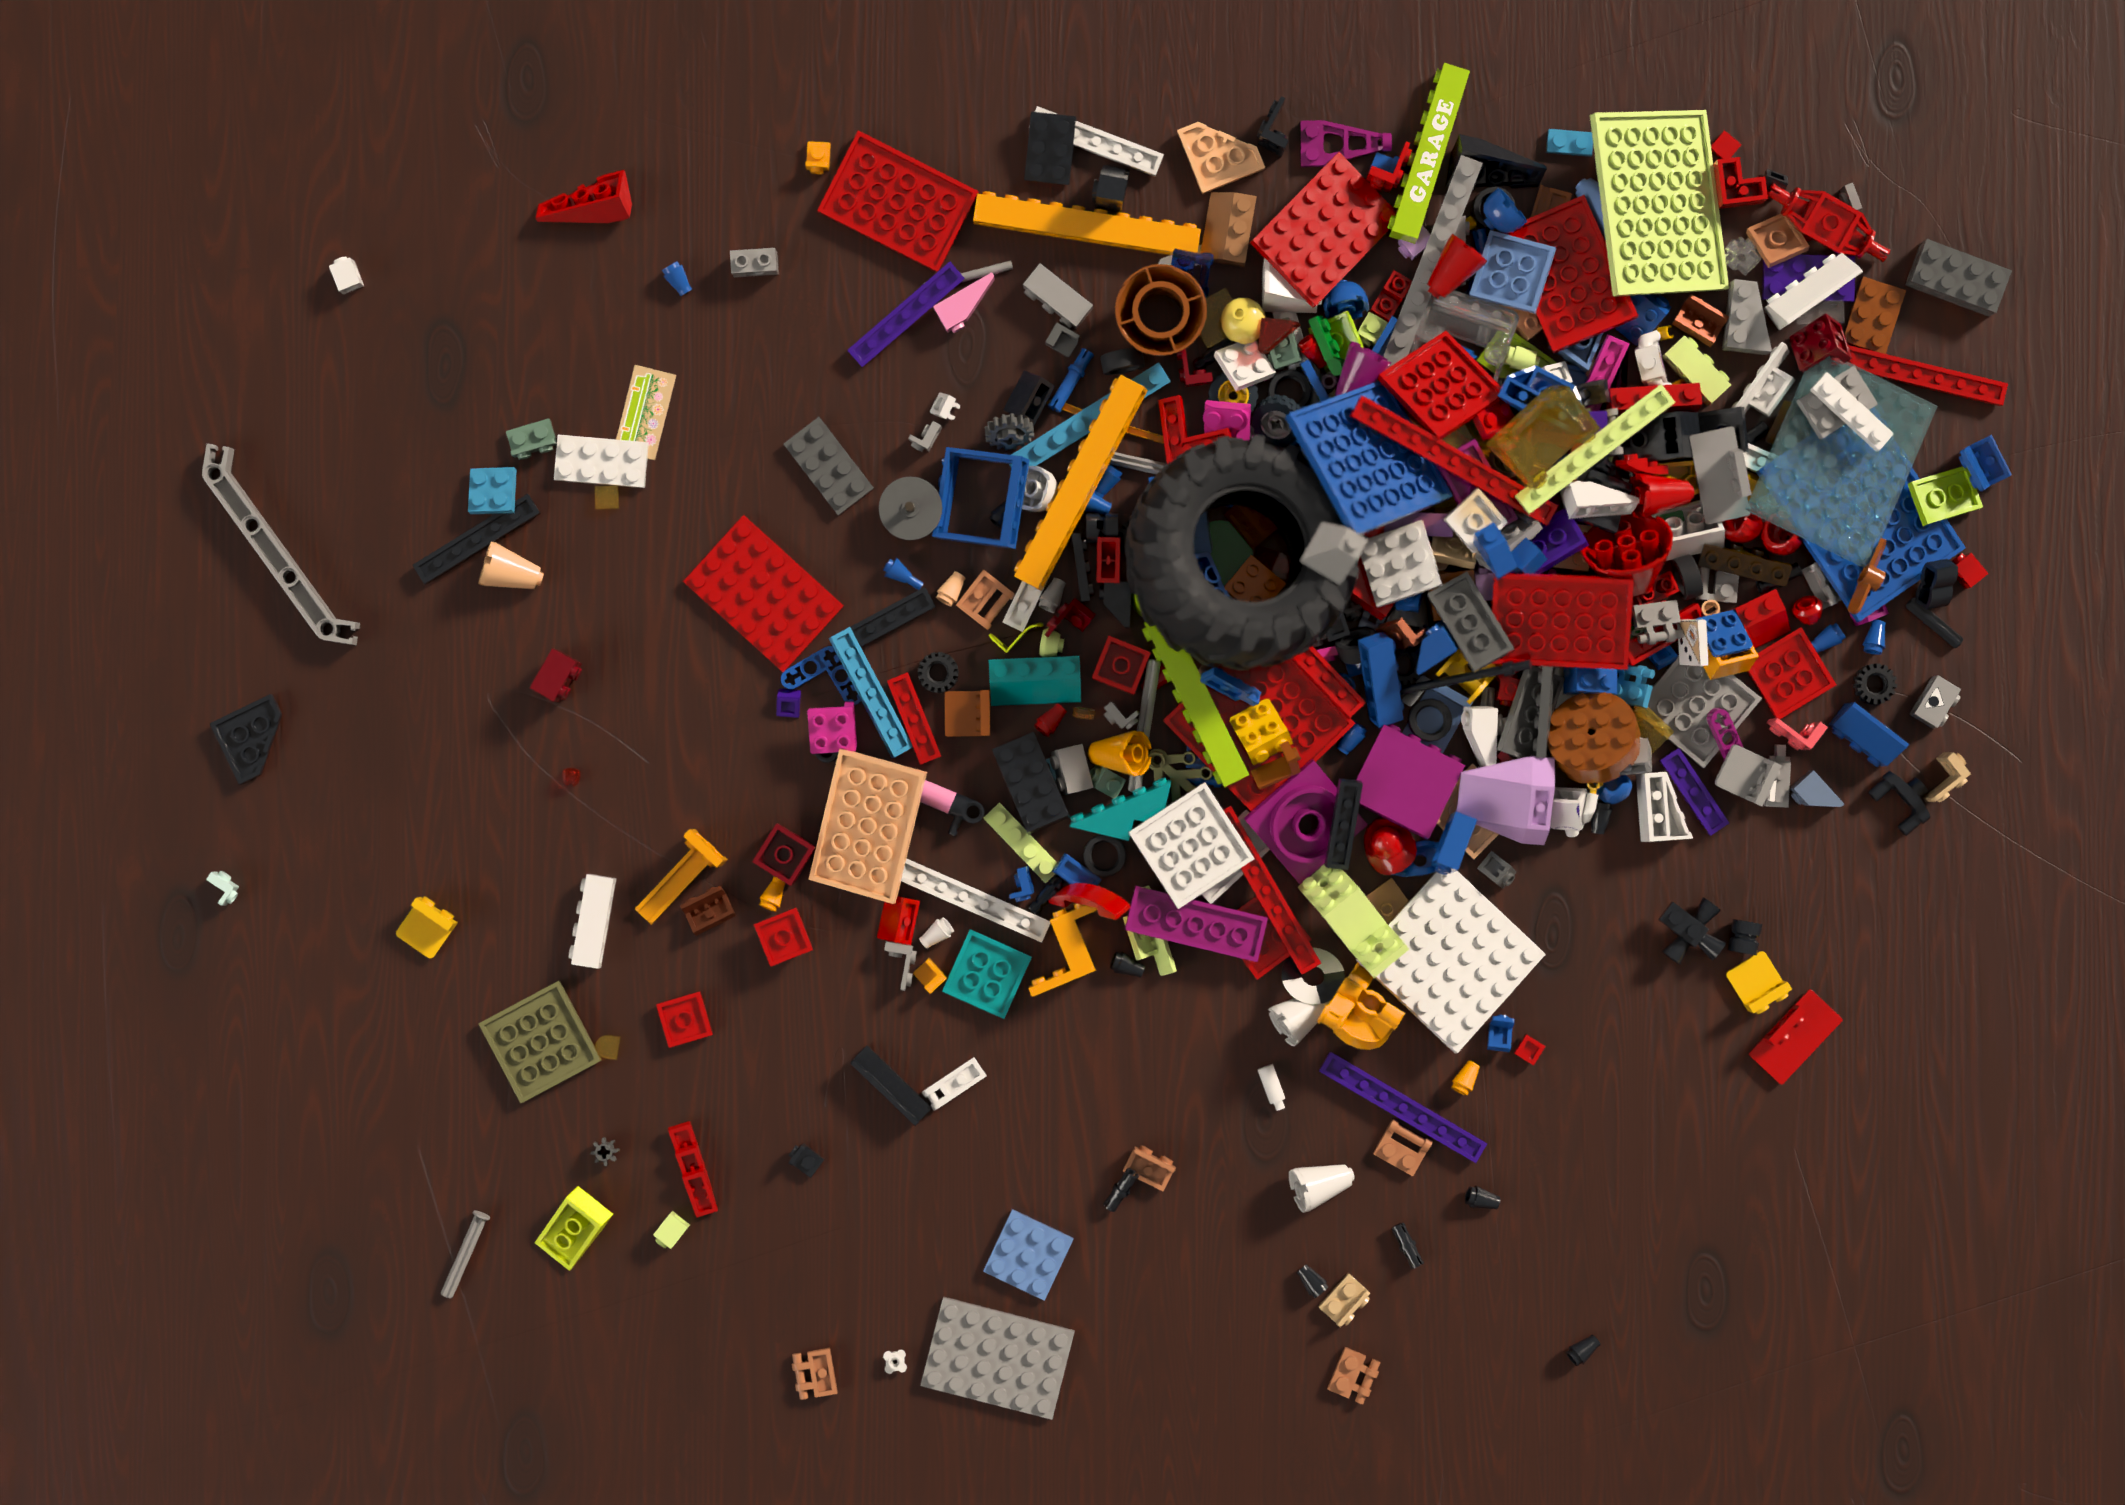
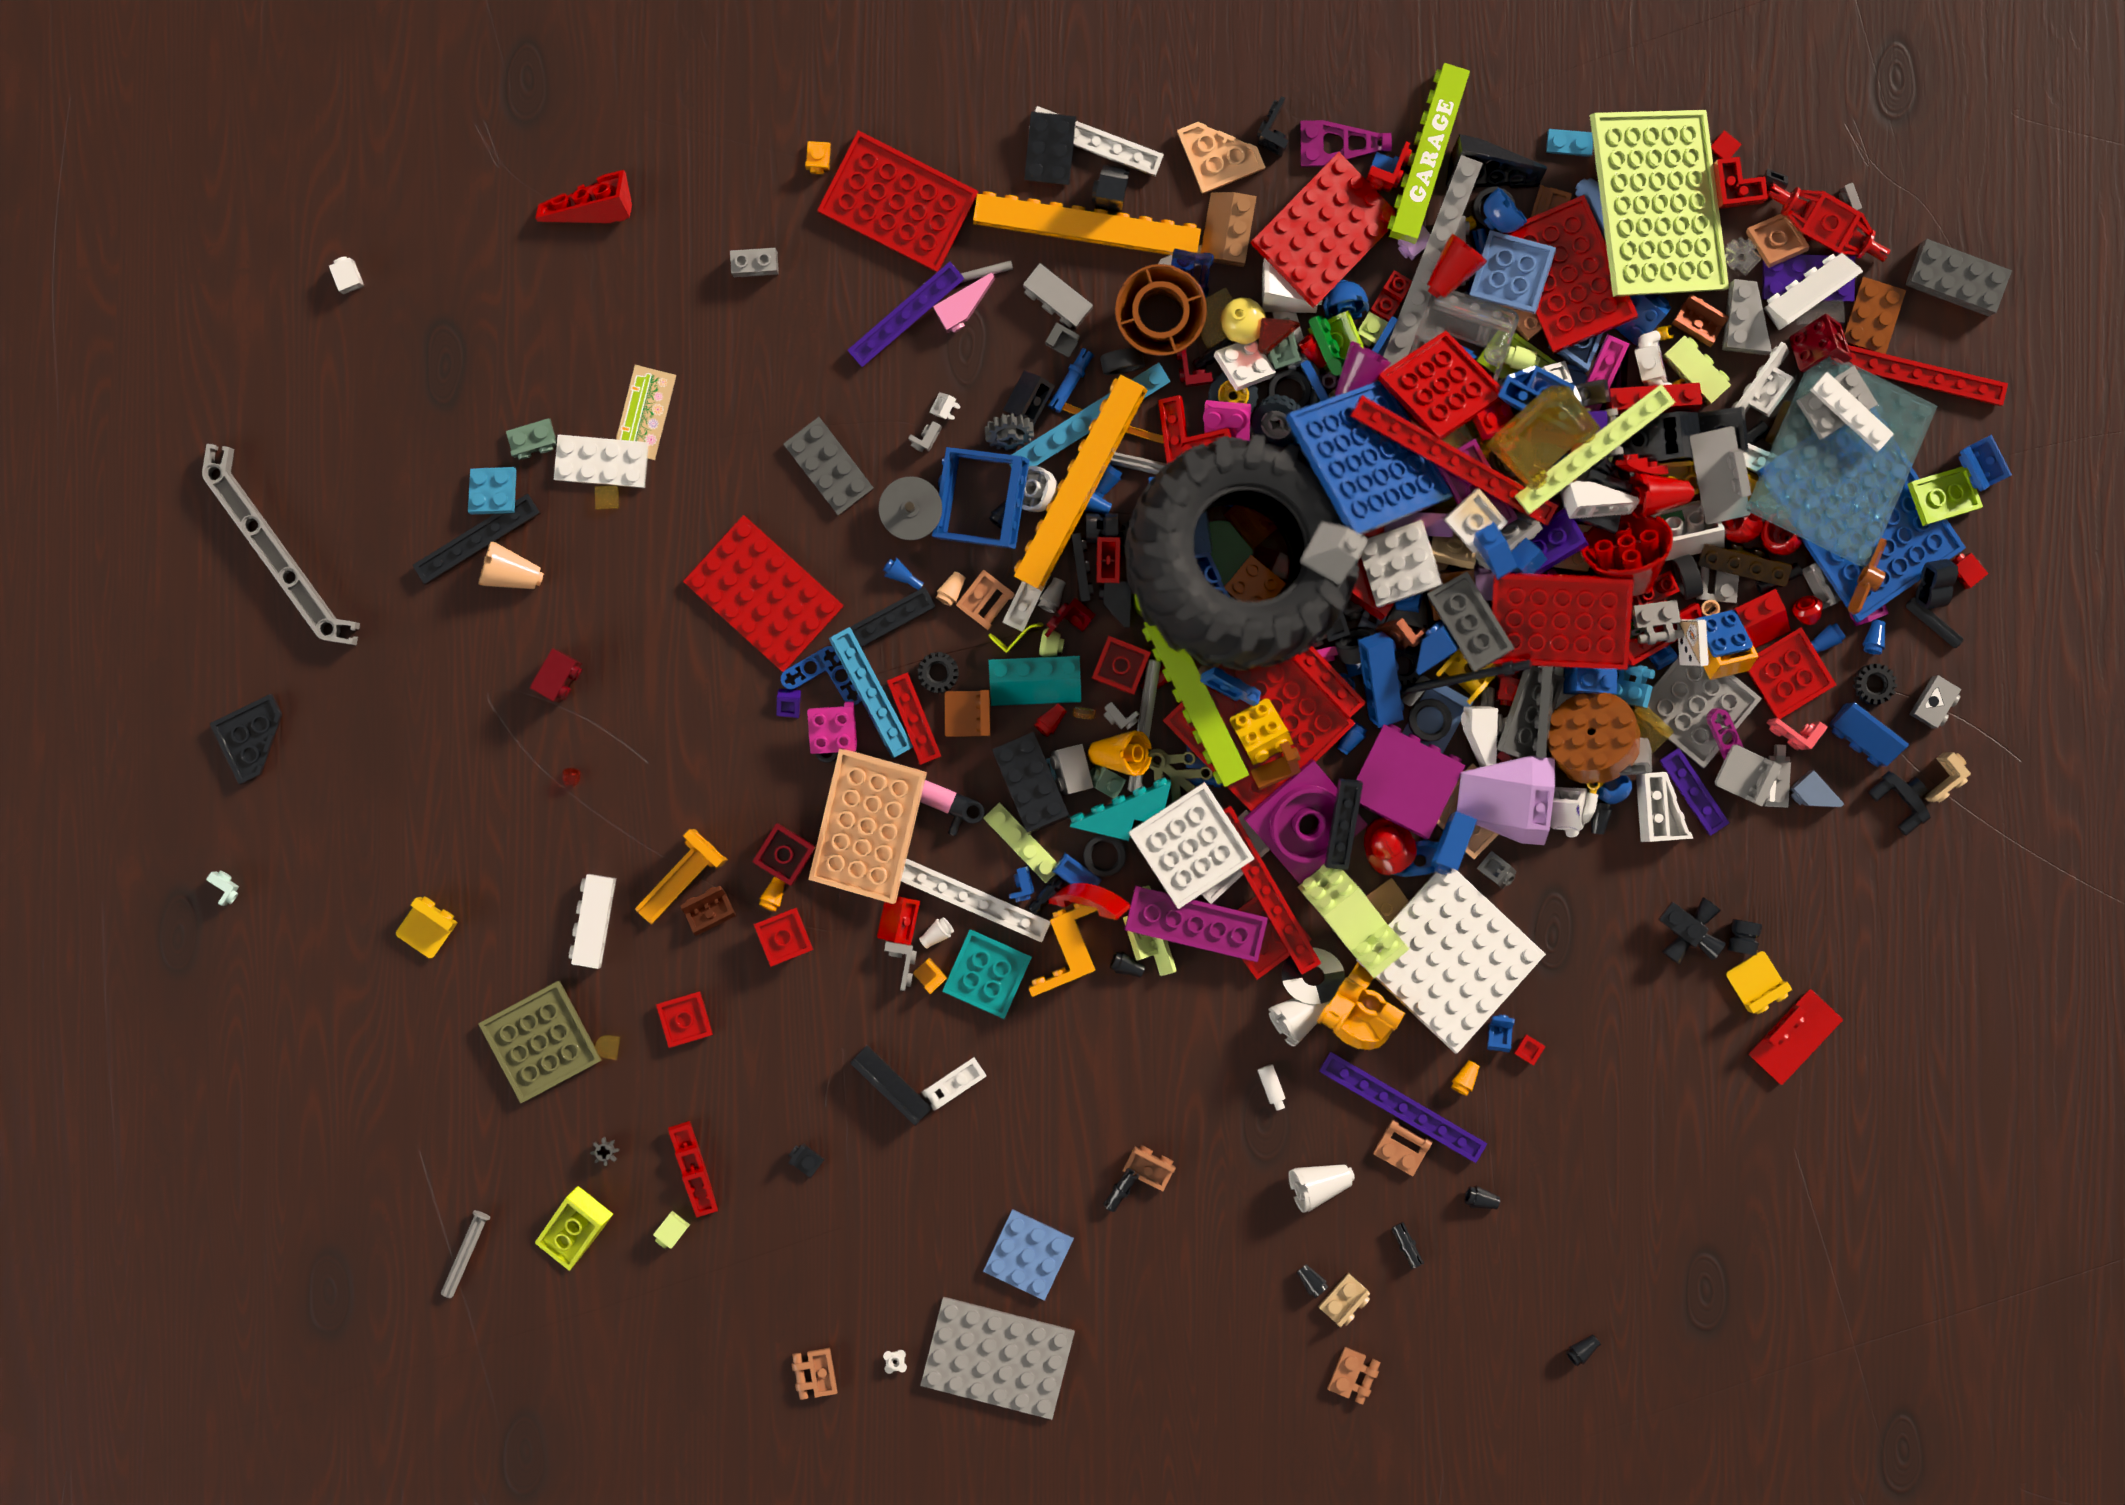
(677, 278): blue cone -> none

